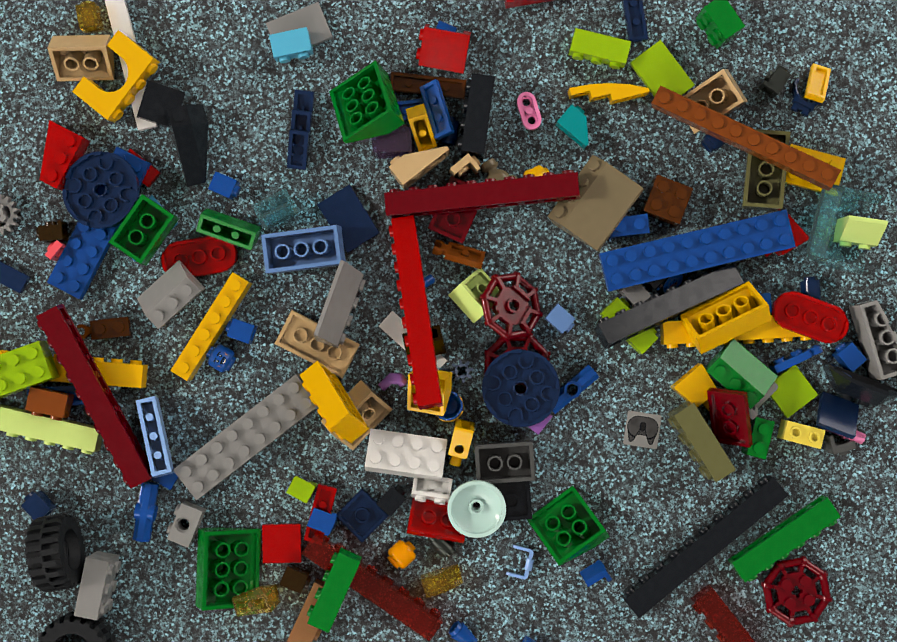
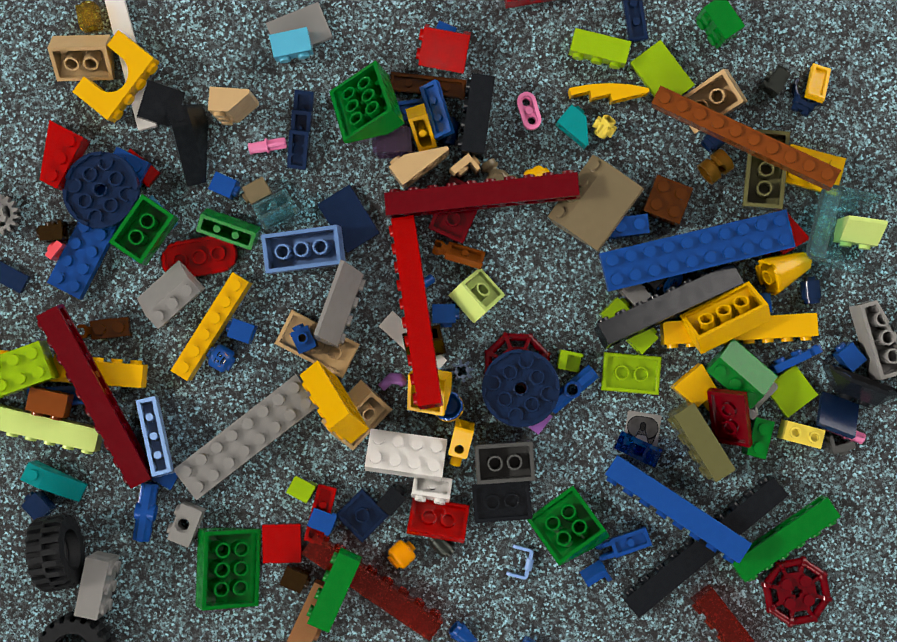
(53, 481): none -> teal slope
(231, 104): none -> tan slope
(256, 191): none -> dark tan brick
(256, 601): clear yellow slope -> none
(267, 145): none -> bright pink axle
(310, 342): none -> blue brick
(441, 580): clear yellow slope -> none
(444, 314): none -> blue brick
(480, 520): light aqua dish -> none
(502, 309): dark red plate -> none
(560, 319): medium blue brick -> none
(569, 360): none -> lime panel
(604, 126): none -> light yellow gear
(625, 543): none -> blue hinge
(631, 373): none -> lime tile
(638, 449): none -> clear blue slope
(678, 509): none -> blue brick
(718, 164): none -> pearl gold wheel
(781, 271): none -> yellow cone
(810, 317): red tile -> none

